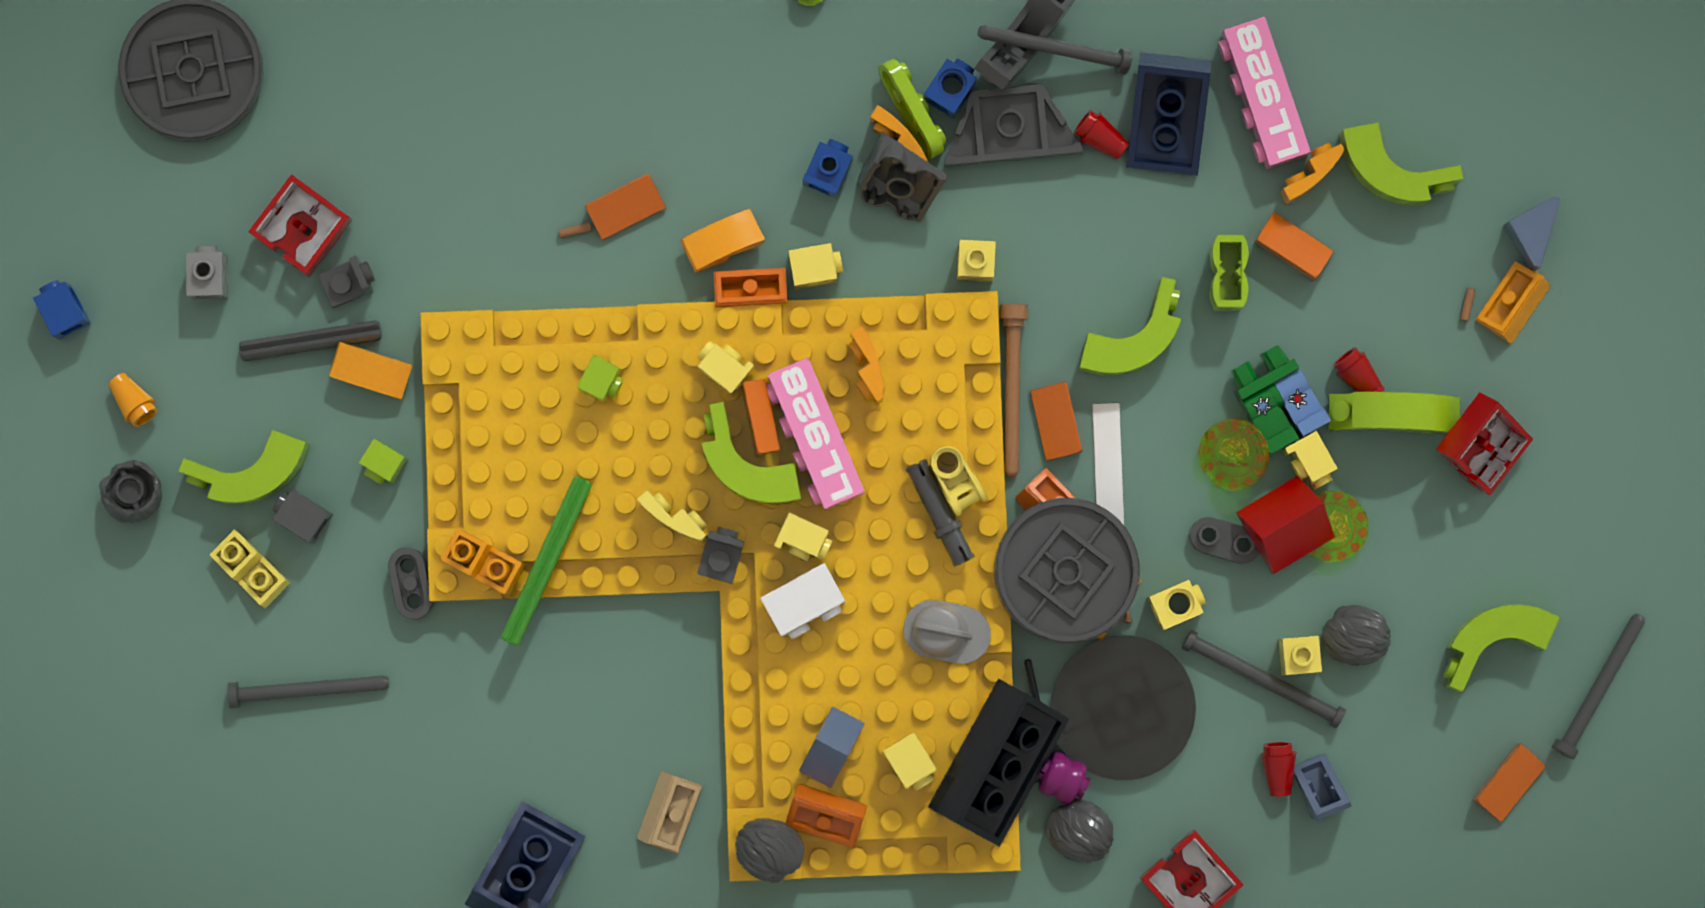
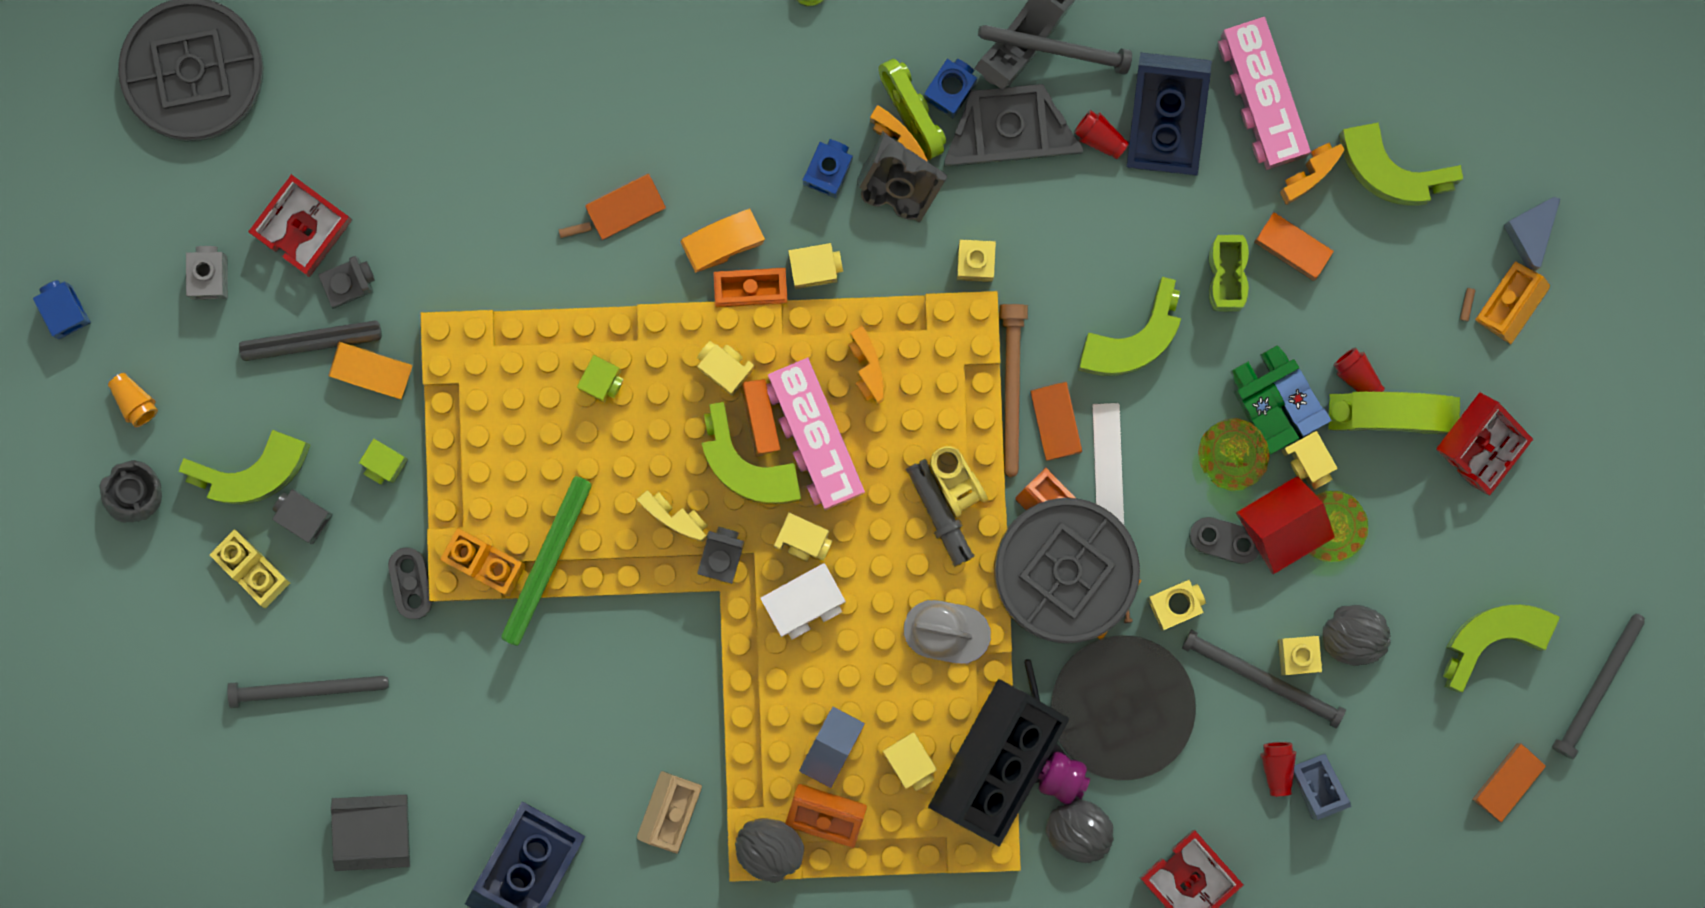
(370, 832): none -> dark grey slope

